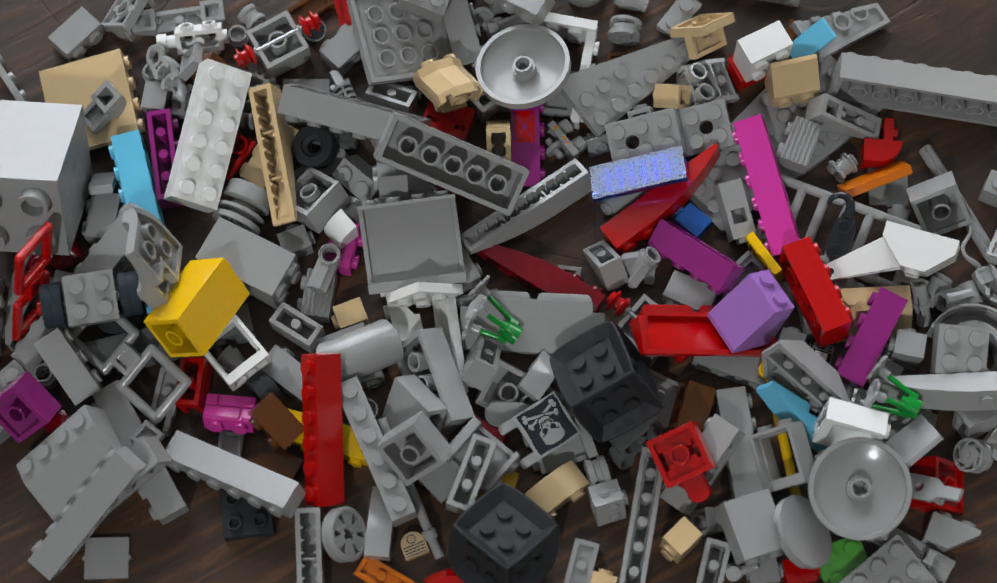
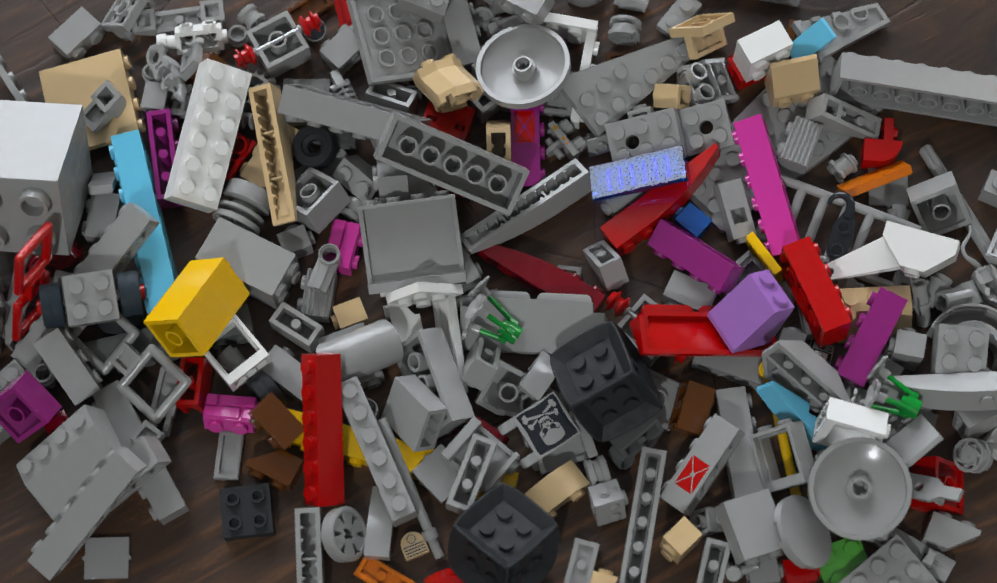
(153, 254): light grey slope -> none
(234, 474): light grey brick -> none
(341, 229): white brick -> none
(414, 448): light grey brick -> none
(501, 411): light grey tile -> none
(641, 266): light grey rock -> none
(686, 460): red brick -> none

